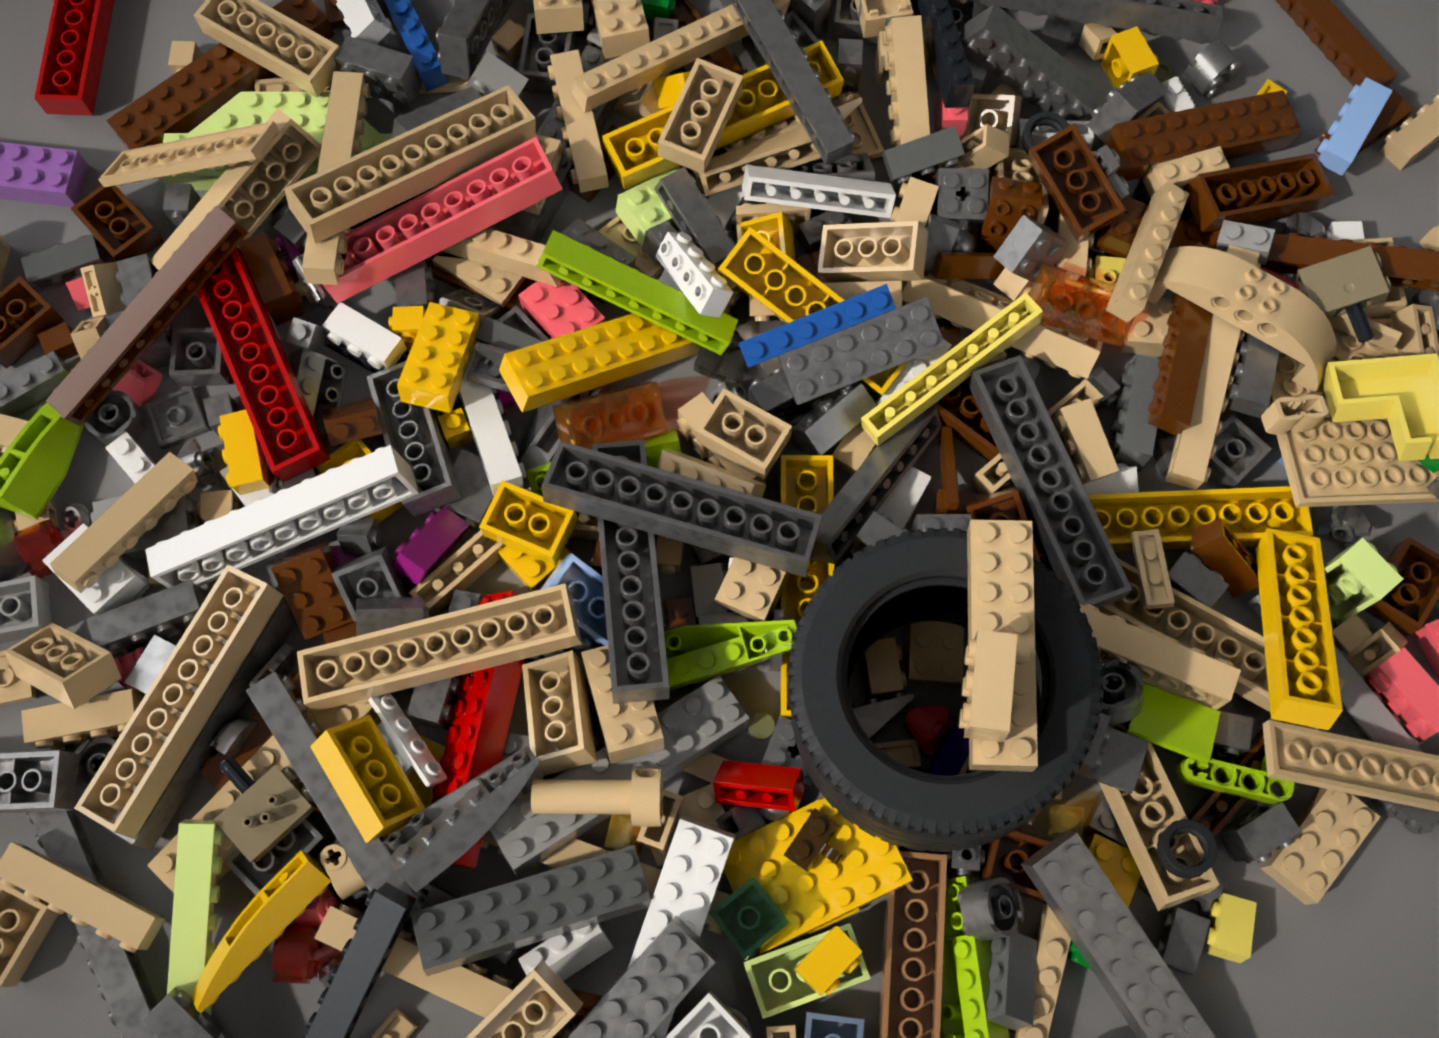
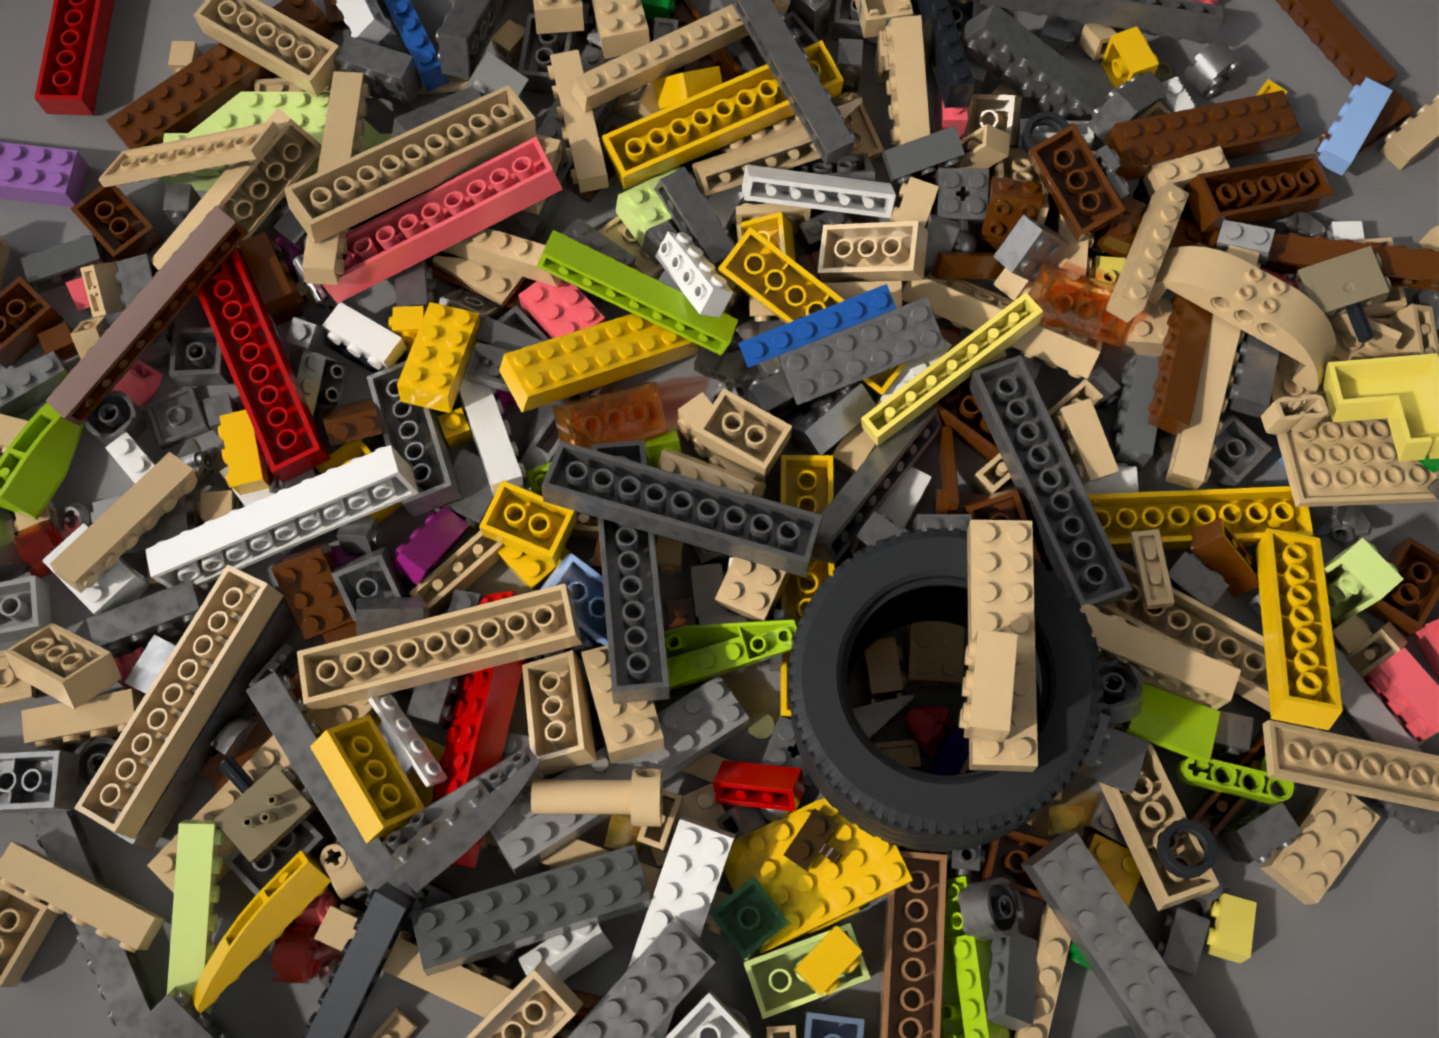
(700, 115): tan brick -> none

